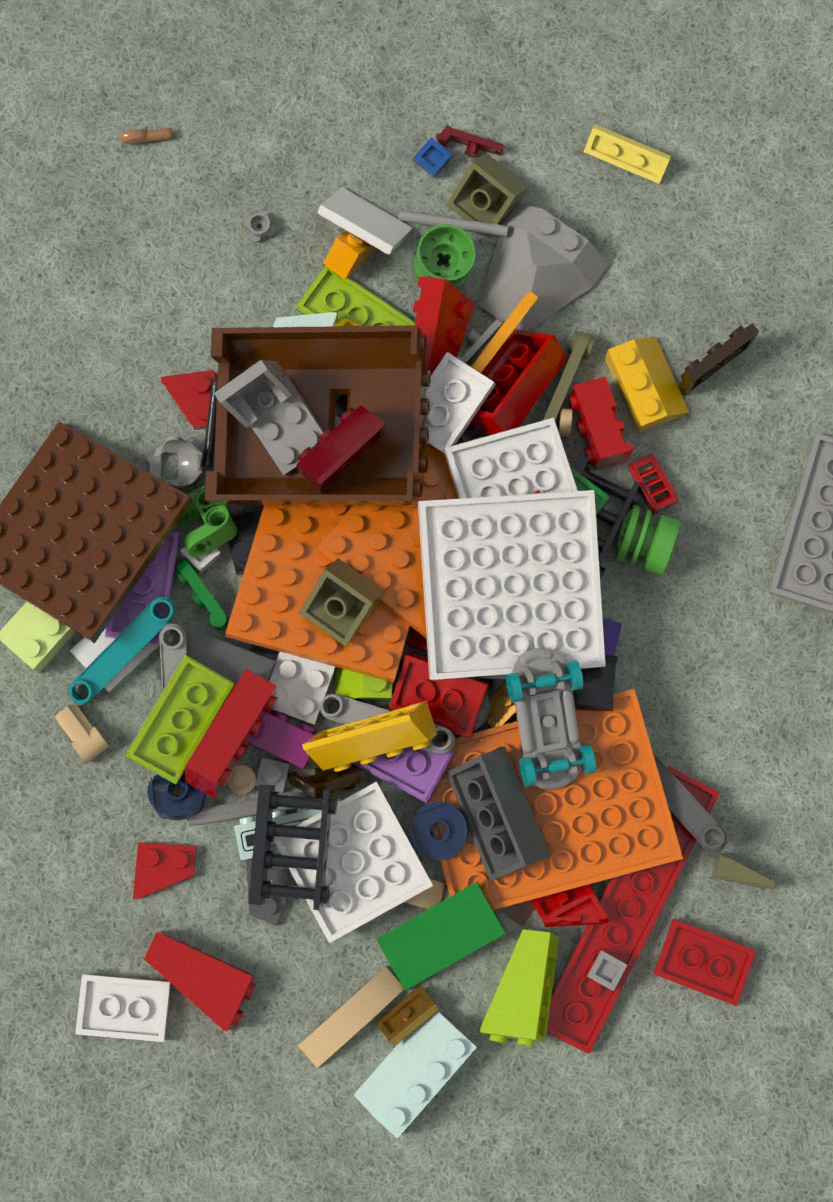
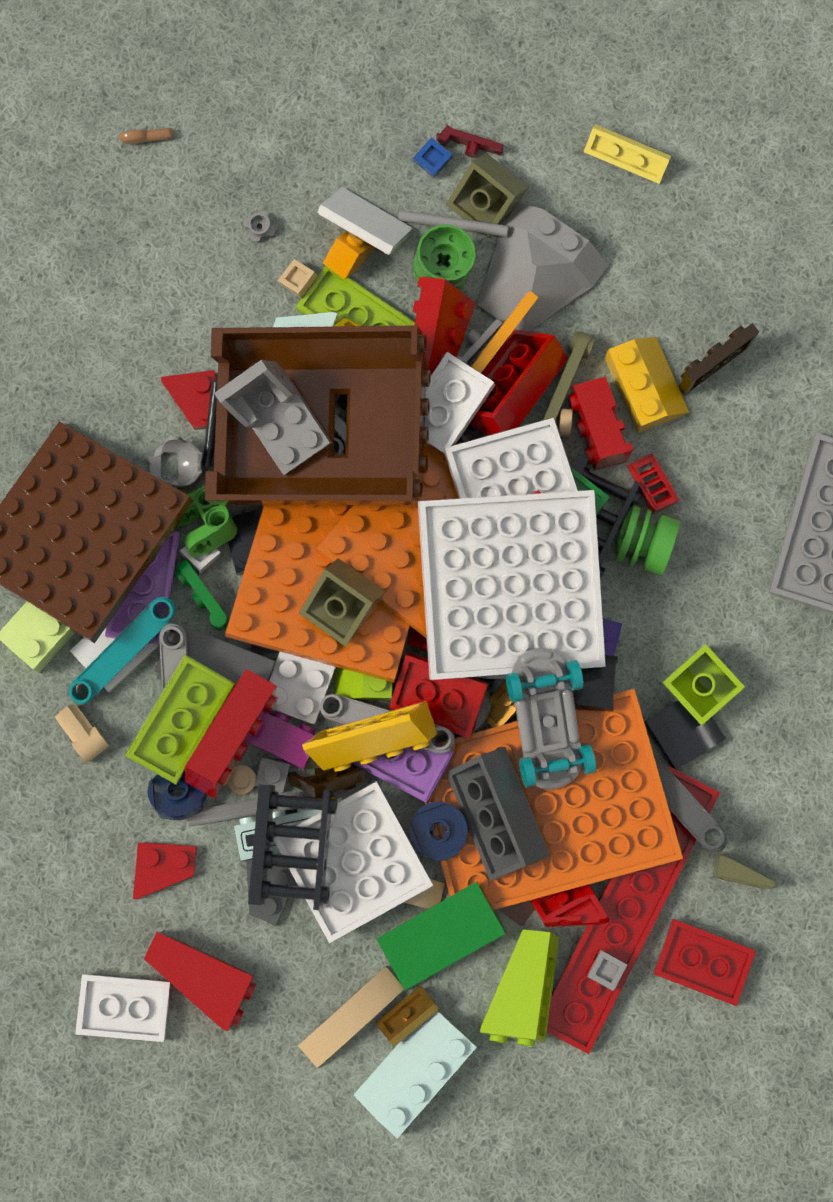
(297, 278): none -> tan plate
(340, 447): dark red slope -> none
(681, 735): none -> black slope
(703, 684): none -> lime slope

